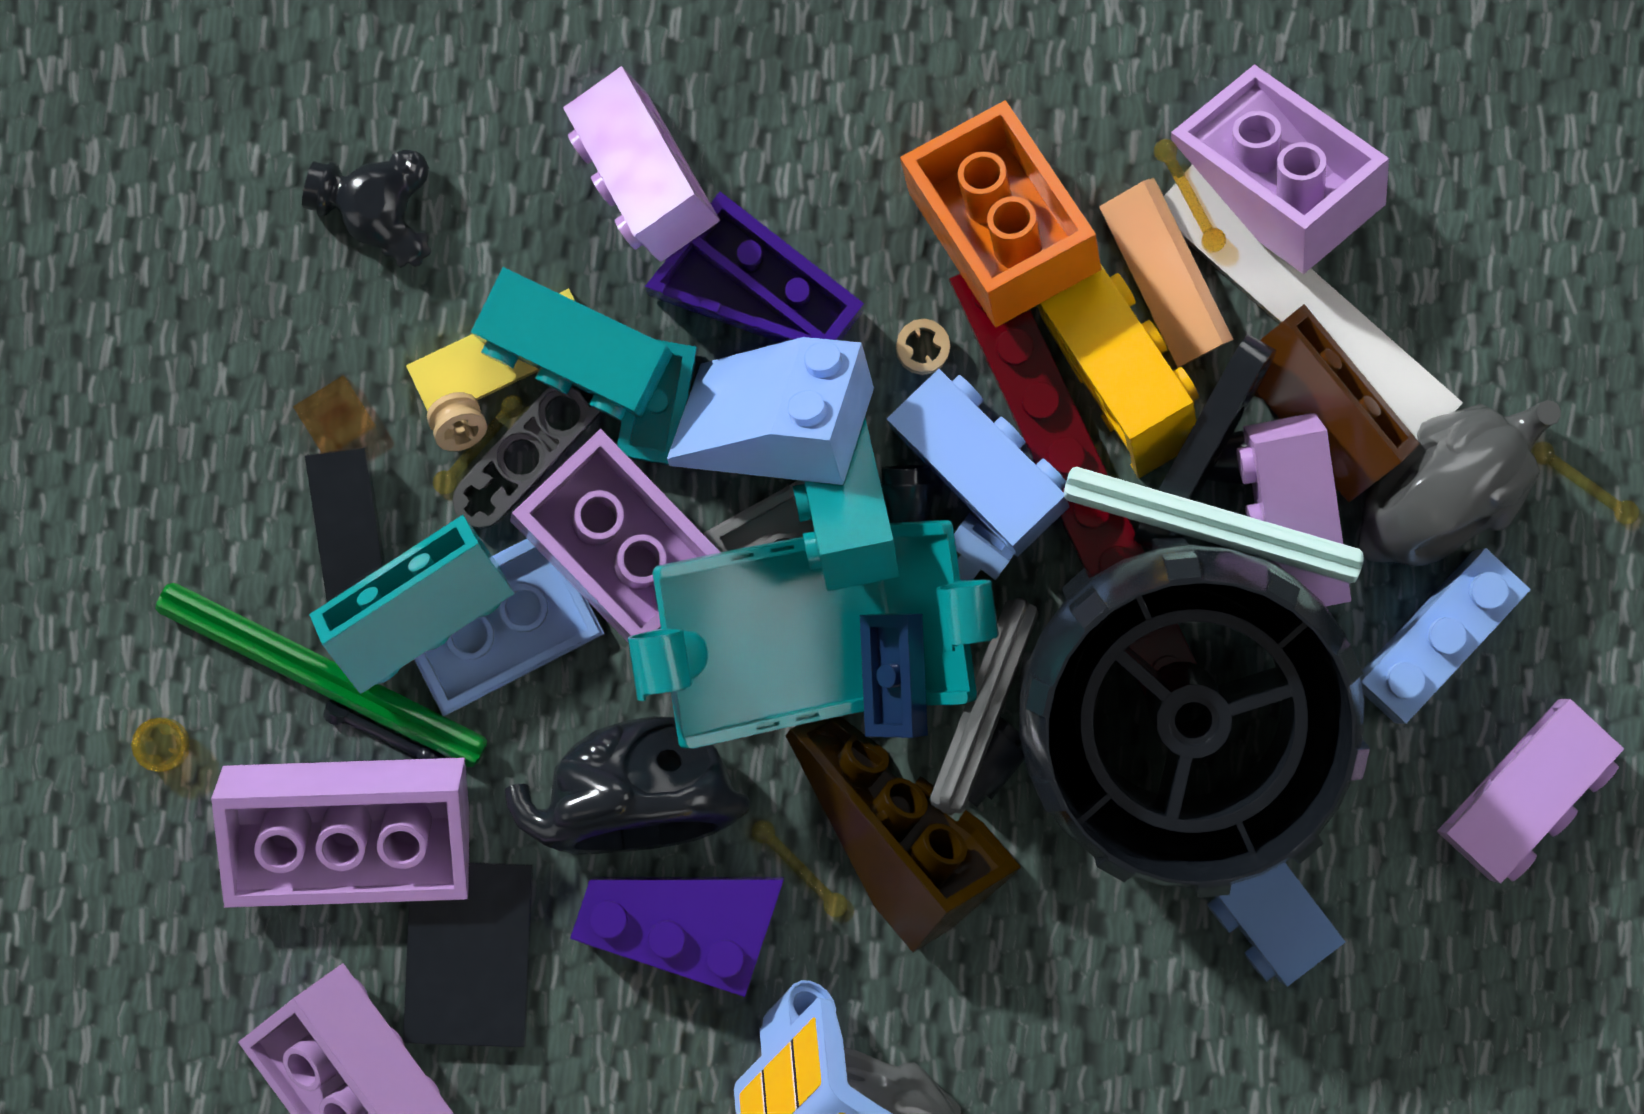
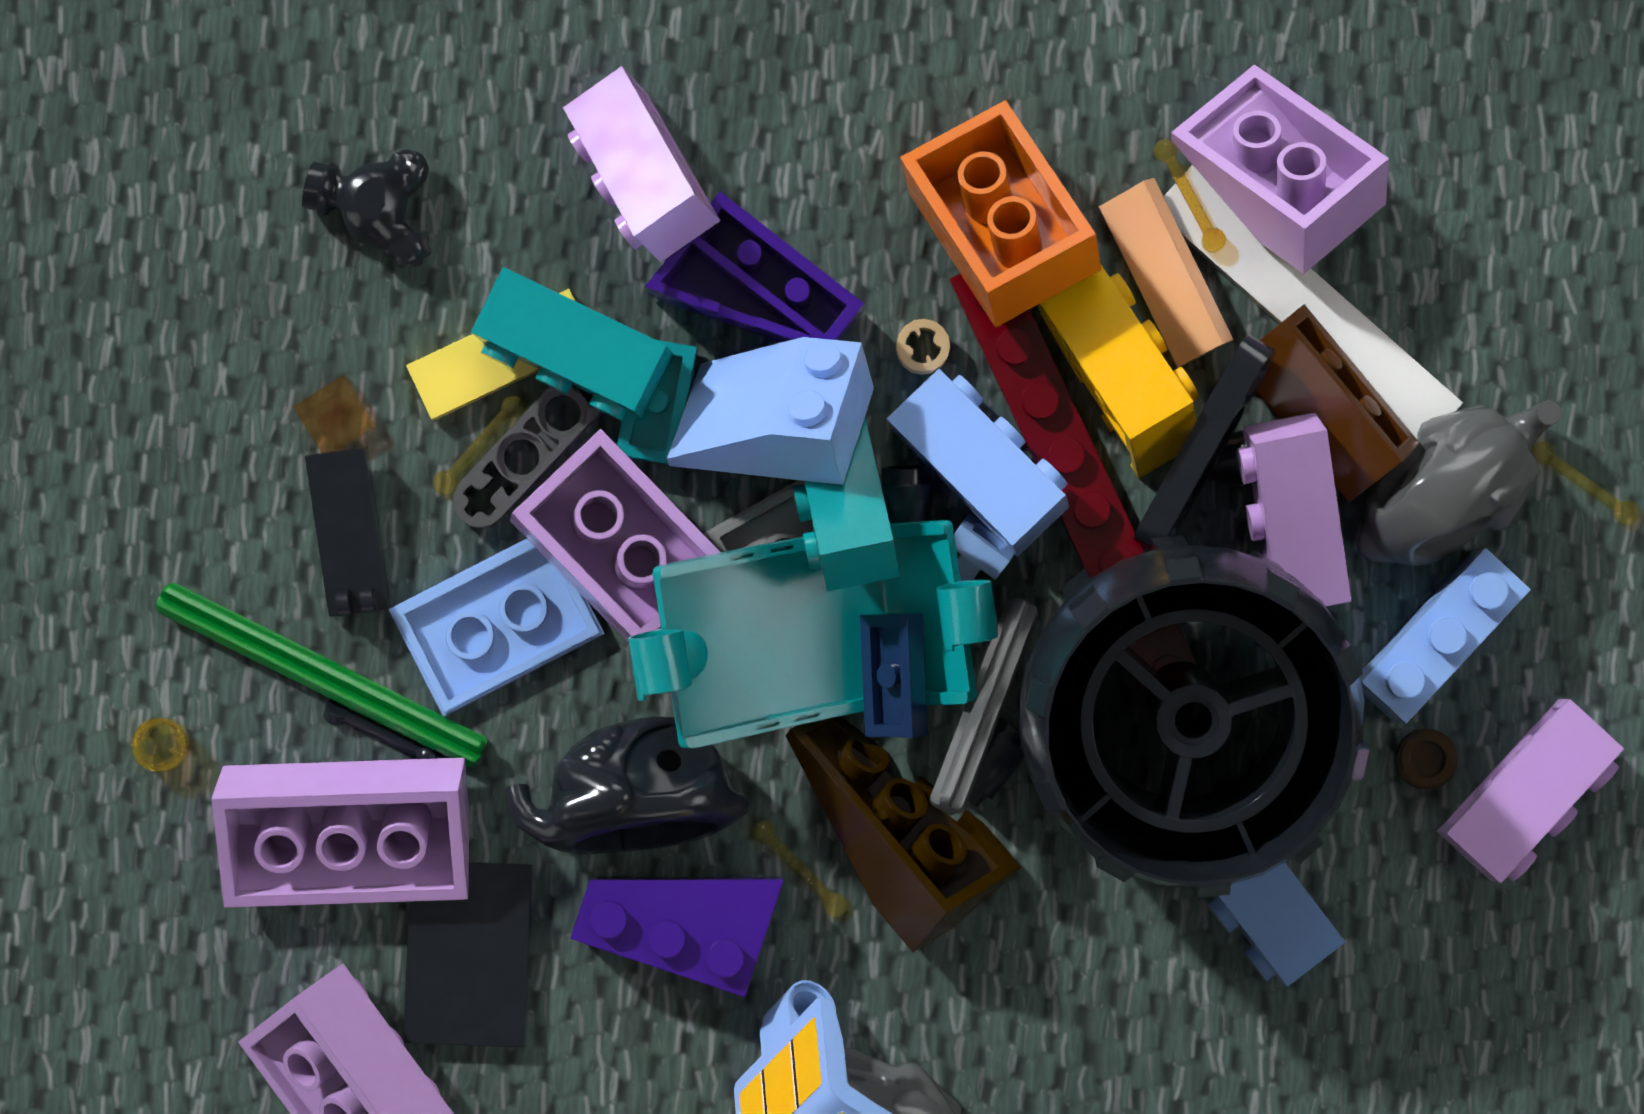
(411, 605): teal brick -> none
(456, 421): tan bush -> none
(1213, 525): light aqua axle -> none
(1426, 759): none -> dark brown tile

